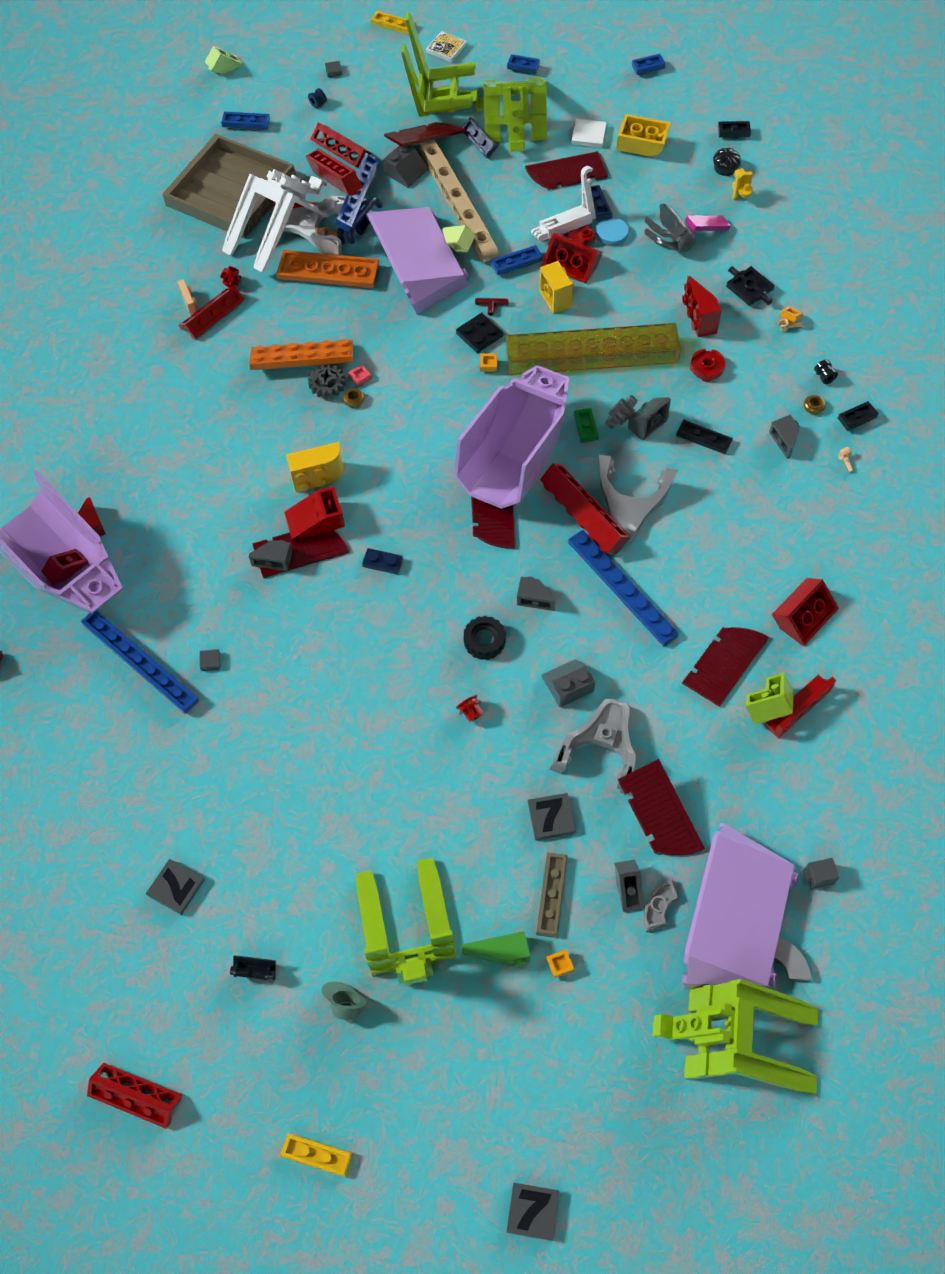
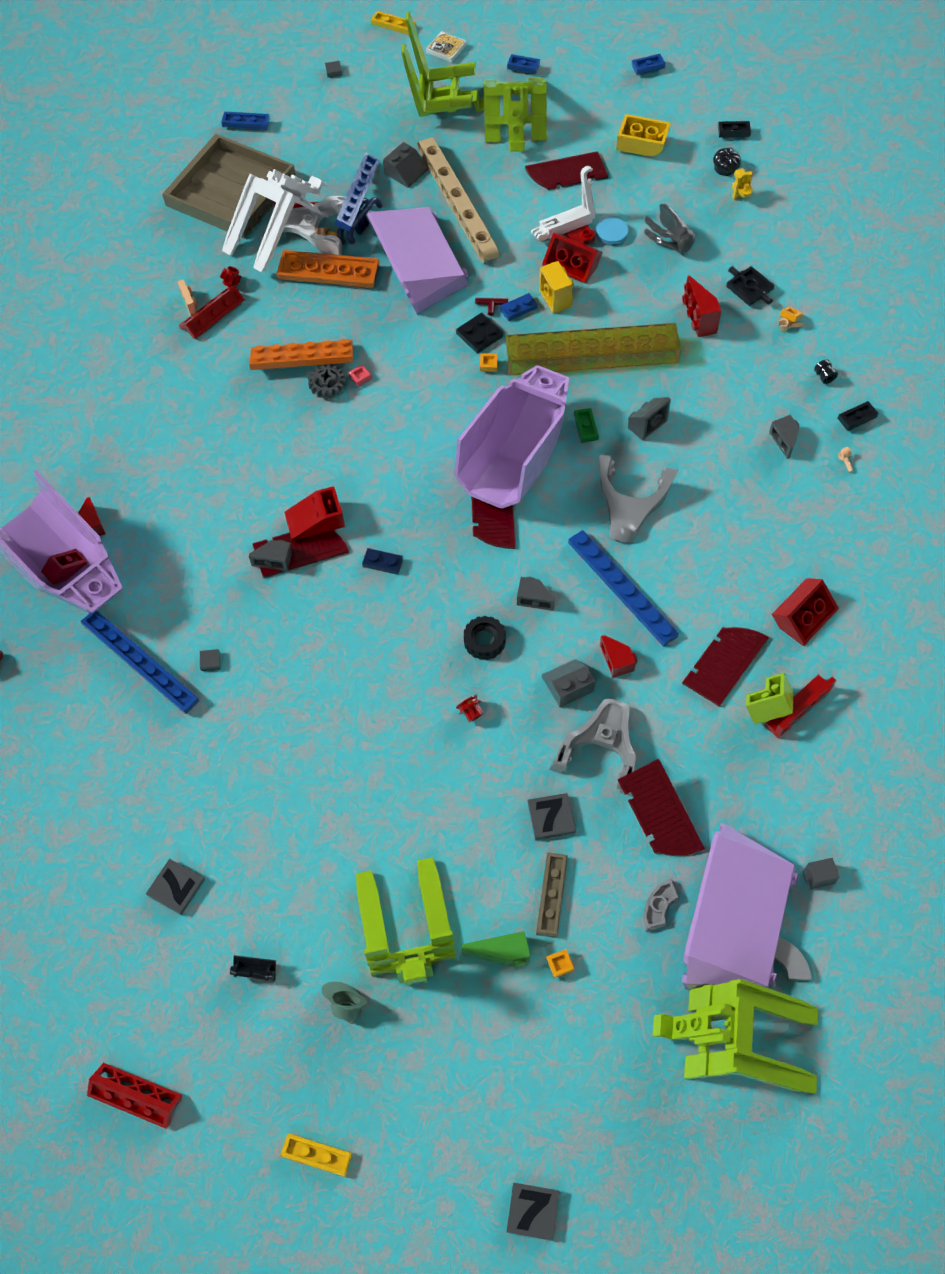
(222, 61): yellowish green slope -> none
(316, 466): yellow brick -> none
(317, 98): dark blue wheel -> none
(332, 134): red fence -> none
(334, 172): red brick -> none
(353, 392): pearl gold piece -> none
(424, 133): dark red piece -> none
(459, 238): yellowish green slope -> none
(479, 138): dark blue tile -> none
(516, 260): blue plate -> none
(518, 307): none -> blue plate
(584, 509): red brick -> none
(588, 133): white tile -> none
(601, 207): dark blue tile -> none
(617, 656): none -> red slope
(621, 411): dark grey gear -> none
(629, 885): dark grey slope -> none
(704, 436): black tile -> none
(705, 372): red plate -> none
(708, 223): dark pink tile -> none
(814, 409): pearl gold piece -> none

